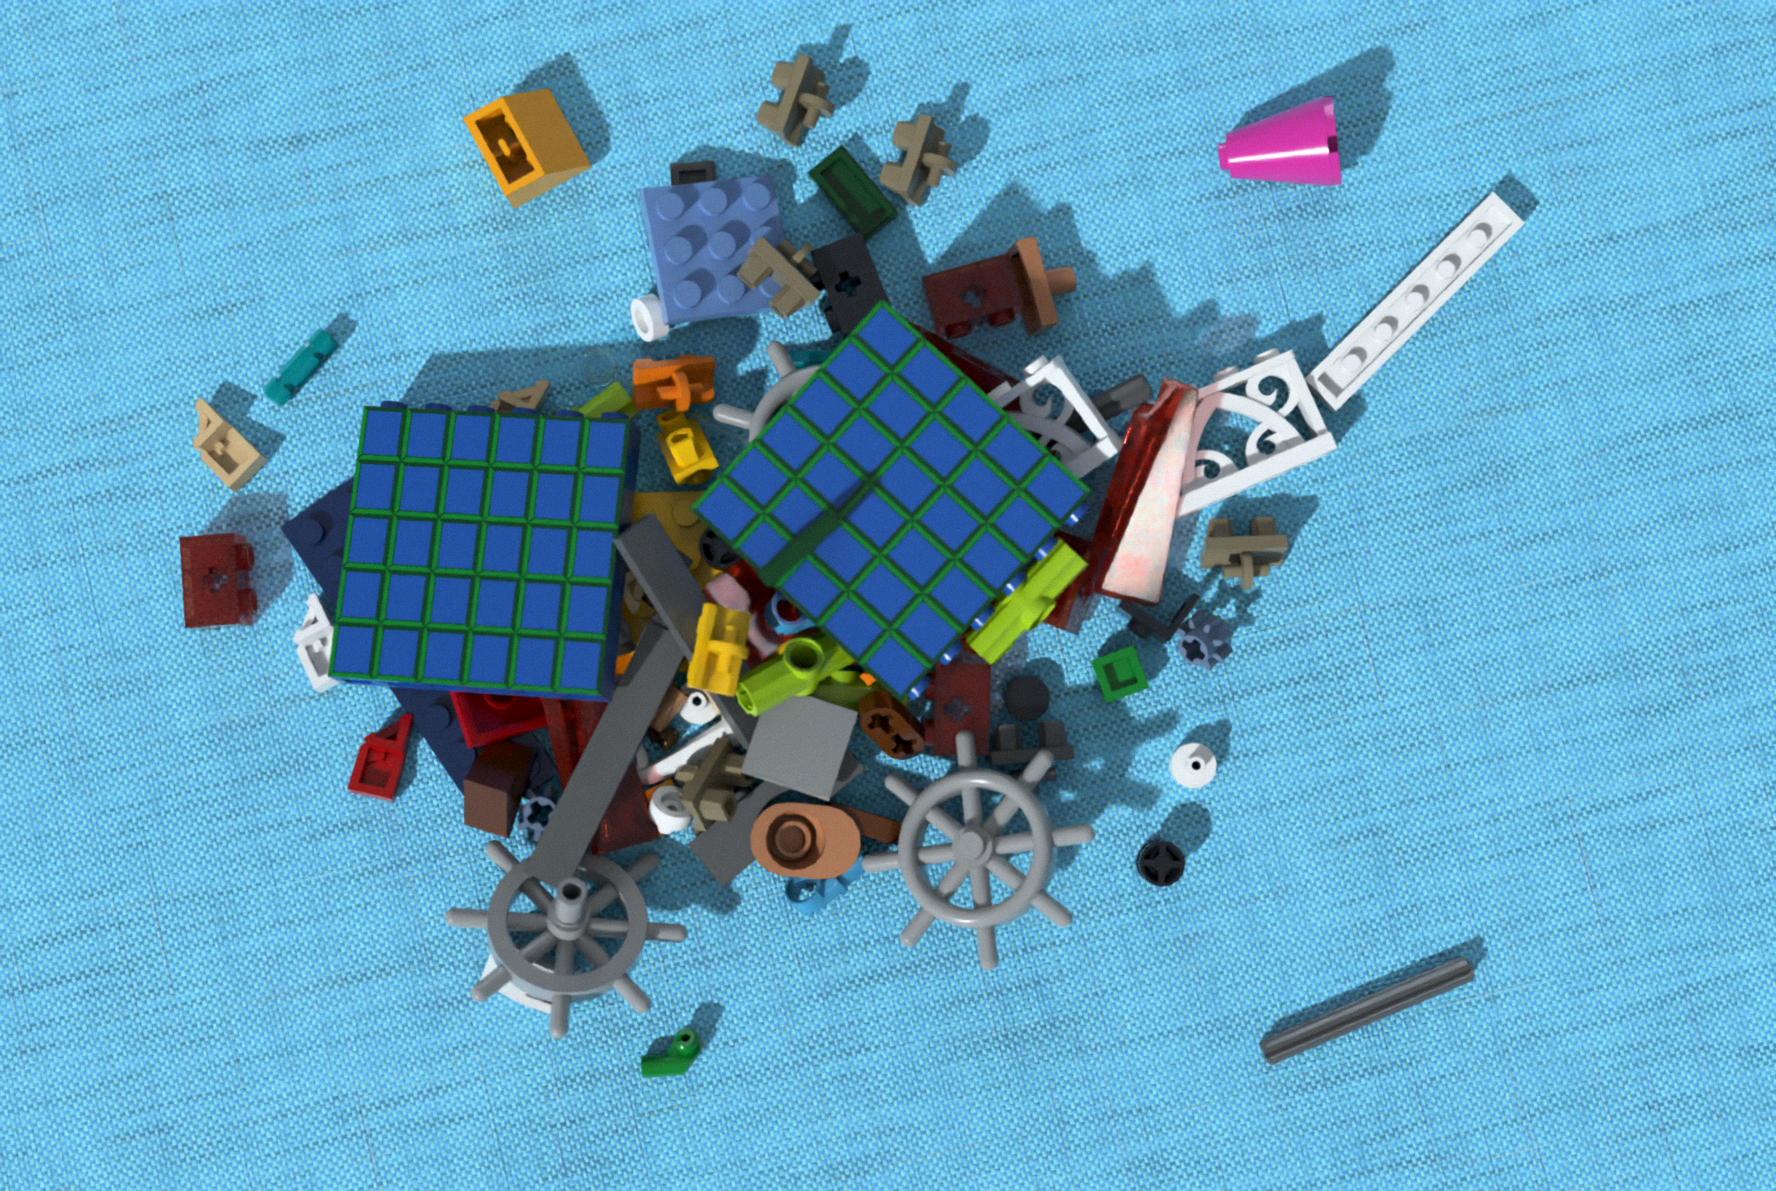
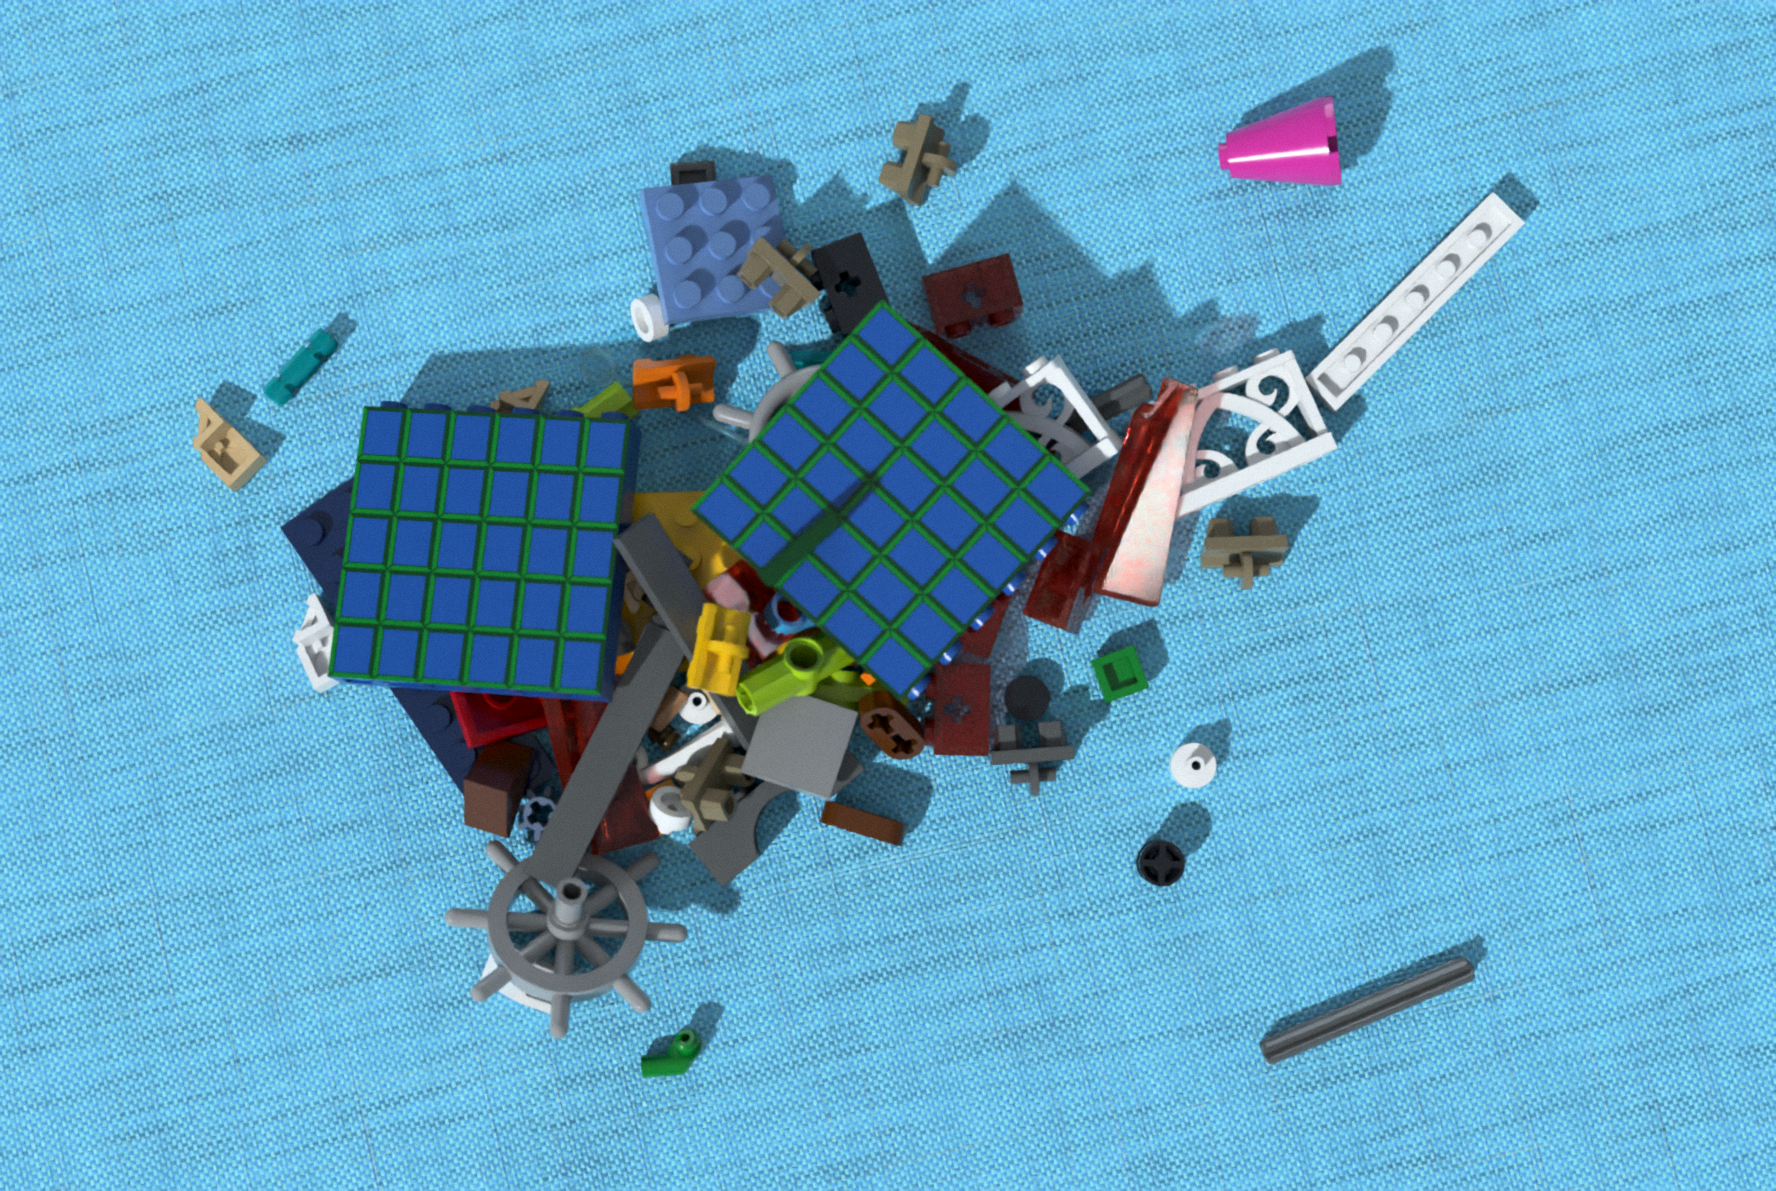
(206, 560): clear red brick -> none
(382, 761): red slope -> none
(527, 144): light orange slope -> none
(685, 448): yellow hips -> none
(714, 554): black wheel -> none
(801, 102): dark tan hips -> none
(805, 840): nougat piece -> none
(825, 889): dark azure connector -> none
(852, 193): dark green tile -> none
(977, 849): light grey piece -> none
(1027, 603): lime piece -> none
(1038, 285): nougat tile -> none
(1146, 627): black bracket -> none
(1204, 640): sand blue gear -> none

